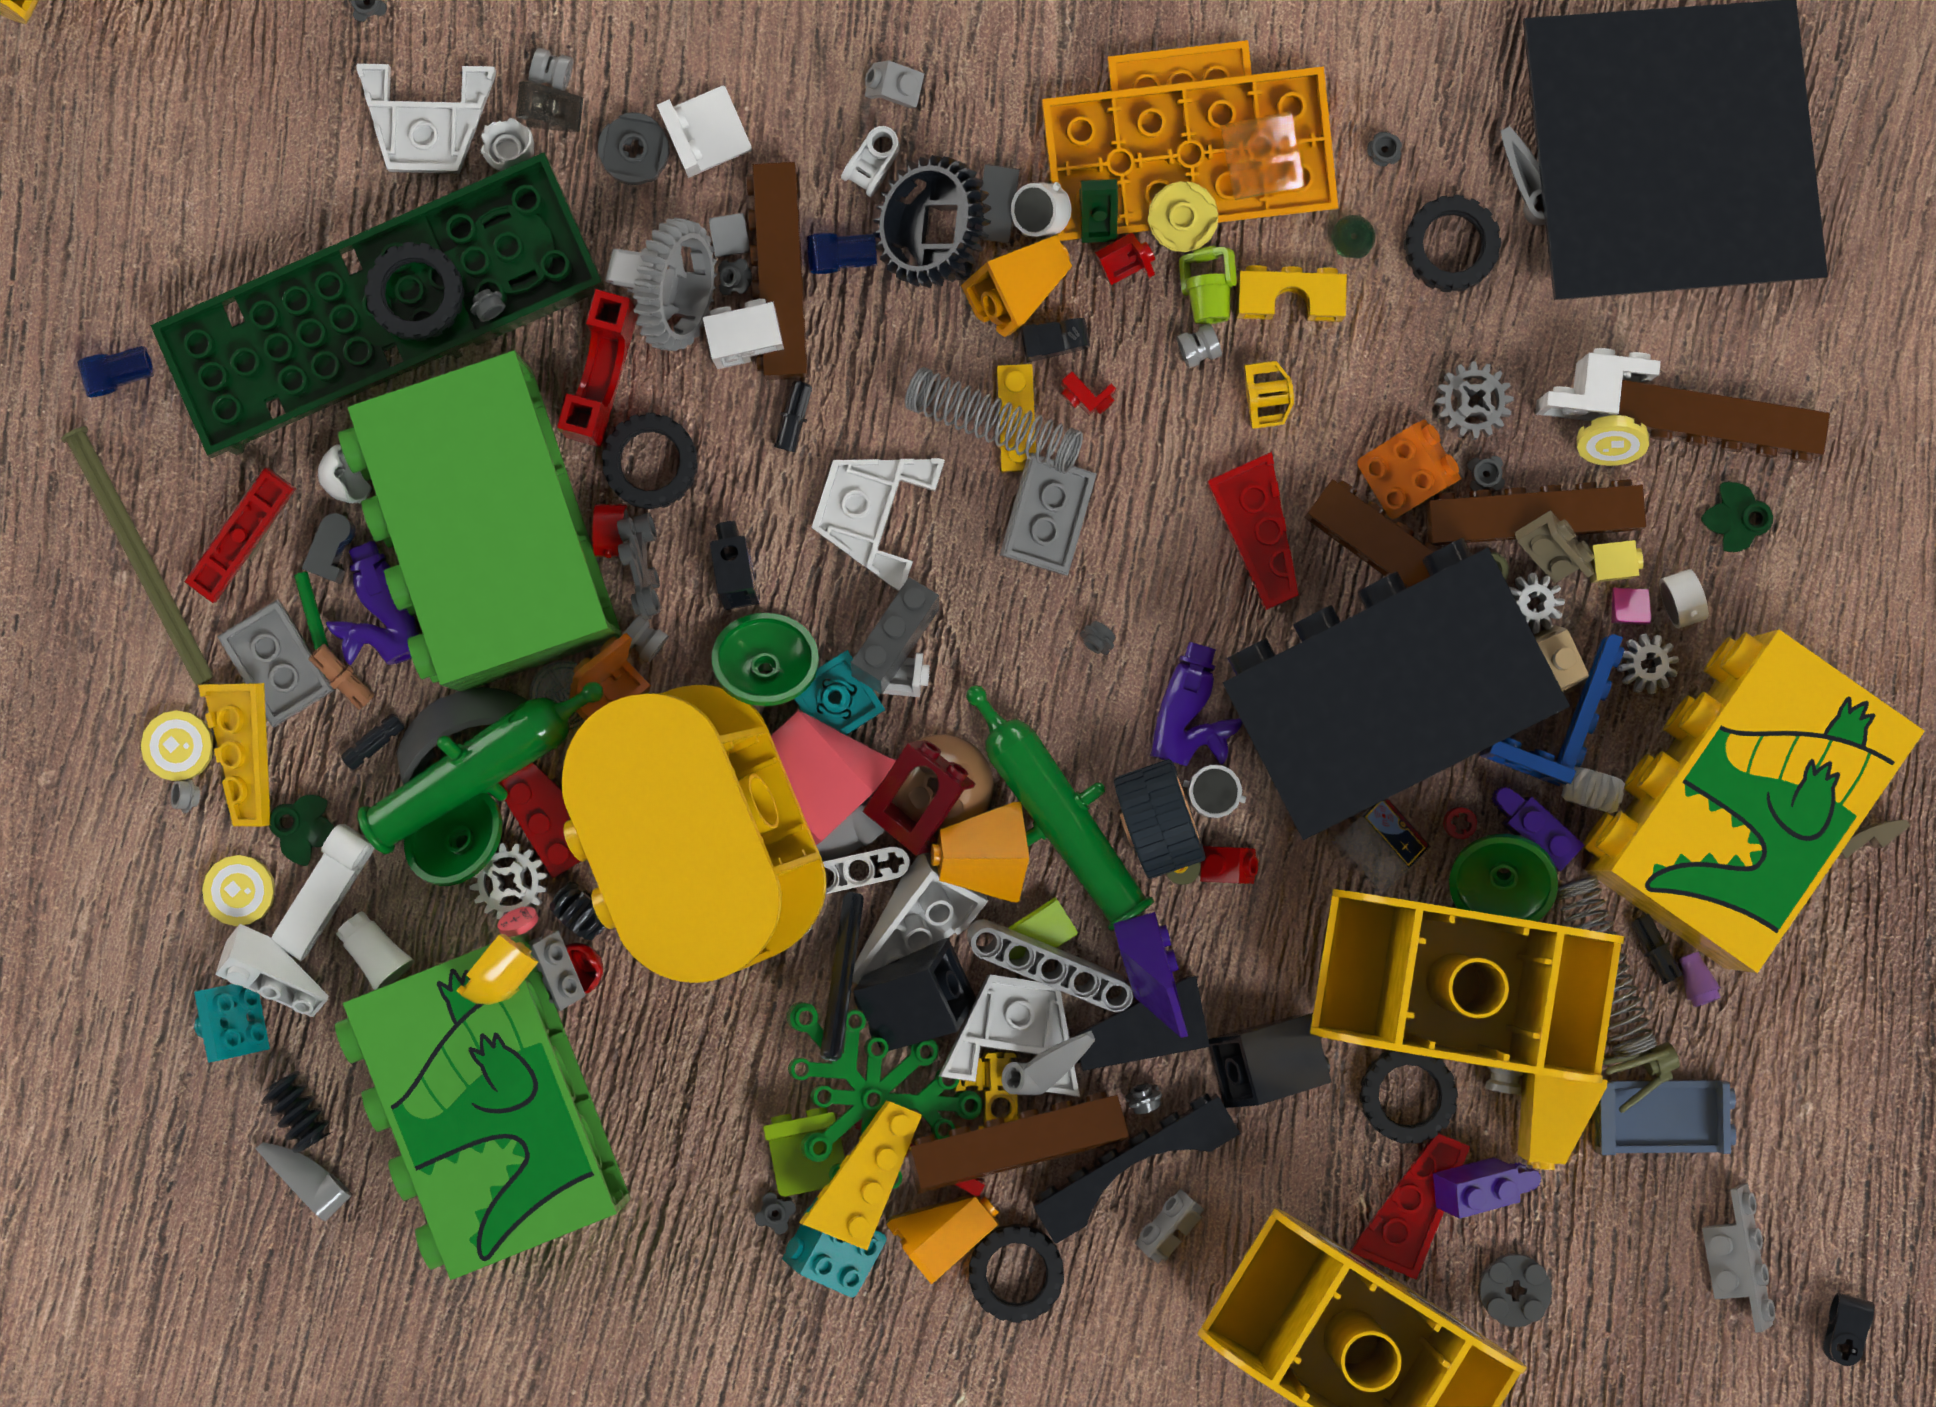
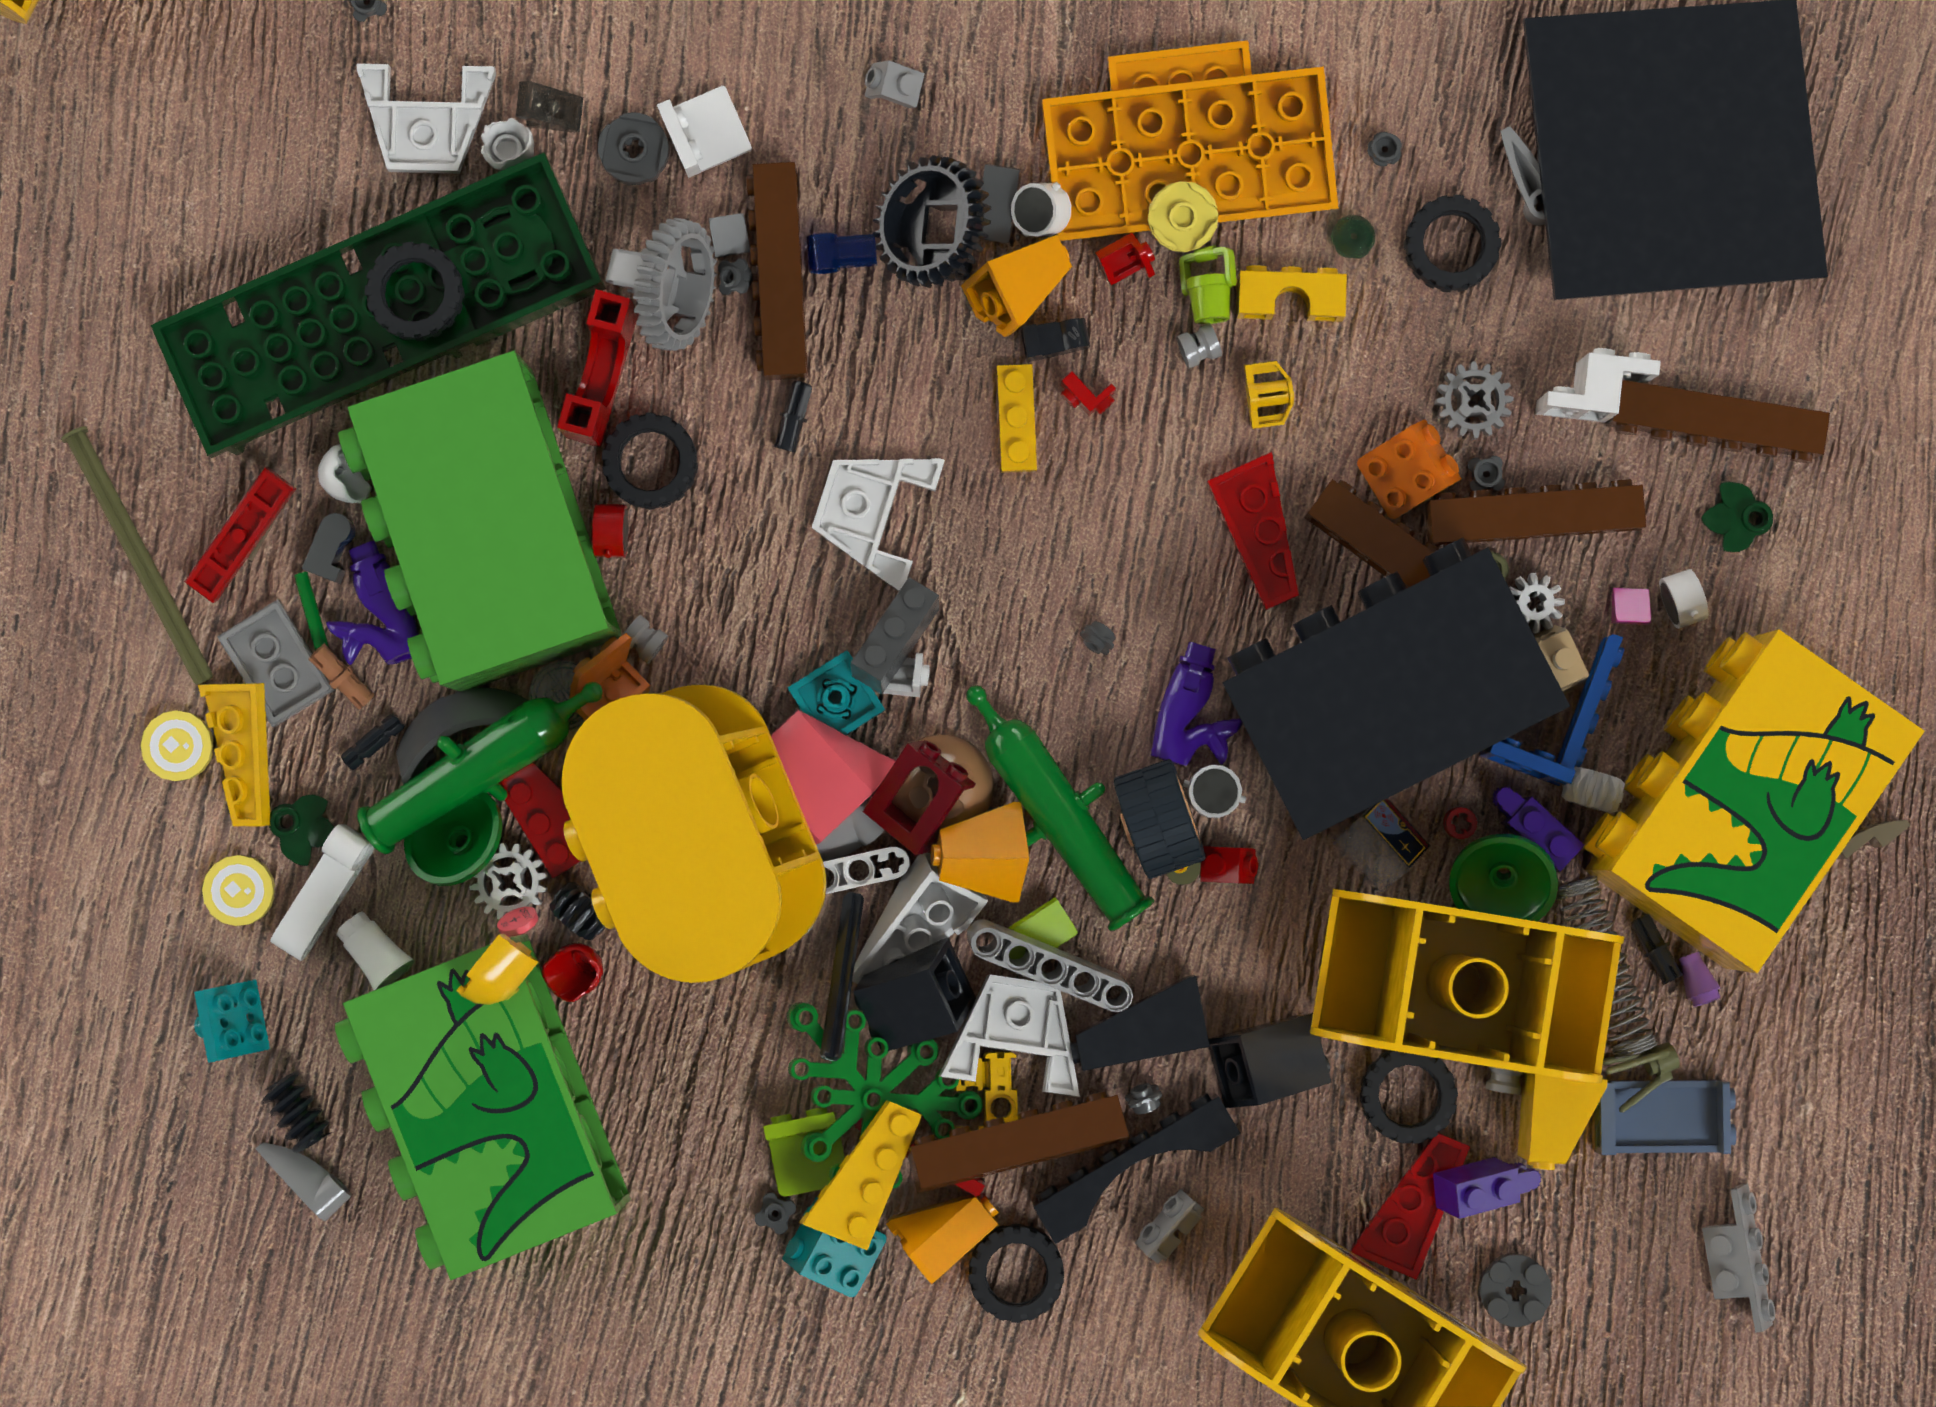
(104, 373): clear blue piece -> none
(184, 795): light grey plate -> none
(267, 969): white slope -> none
(487, 305): dark grey plate -> none
(551, 69): light grey wheel -> none
(558, 970): light grey hinge -> none
(634, 552): dark grey plant -> none
(736, 577): black torso -> none
(742, 333): white brick -> none
(765, 644): green dish -> none
(871, 162): white piece -> none
(1045, 1068): light grey piece -> none
(1047, 516): light grey tile -> none
(1067, 451): light grey piece -> none
(1098, 210): dark green slope -> none
(1151, 968): dark purple slope -> none
(1262, 155): clear yellow slope -> none
(1554, 547): dark tan bracket -> none
(1612, 440): light yellow tile -> none
(1616, 561): light yellow brick -> none
(1656, 674): white gear -> none
(1849, 1325): black piece -> none

